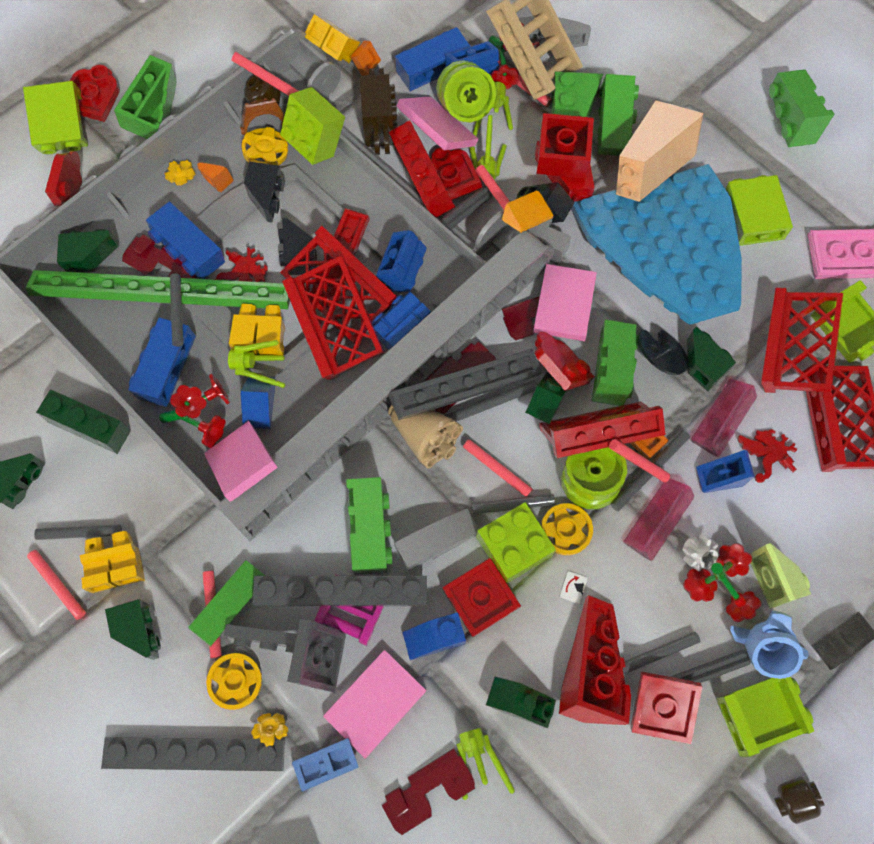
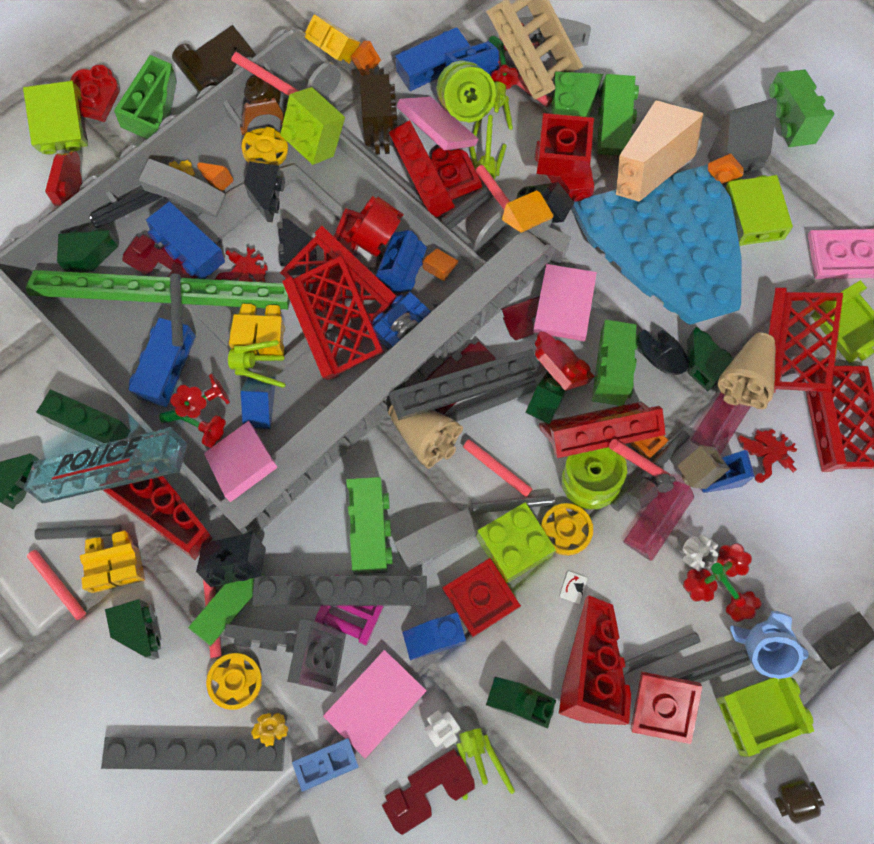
(106, 466): none -> clear light blue brick
(122, 208): none -> black axle
(163, 511): none -> red wedge
(181, 188): none -> light grey slope
(212, 61): none -> dark brown door
(231, 559): none -> black brick
(365, 258): none -> white sticker
(376, 226): none -> red brick
(403, 325): none -> flat silver bush
(439, 264): none -> orange slope
(442, 729): none -> white gear
(643, 493): none -> flat silver piece
(664, 482): none -> dark grey piece
(702, 467): none -> dark tan brick
(725, 169): none -> orange plate
(747, 135): none -> dark grey slope
(751, 374): none -> tan cone
(778, 576): yellowish green slope -> none

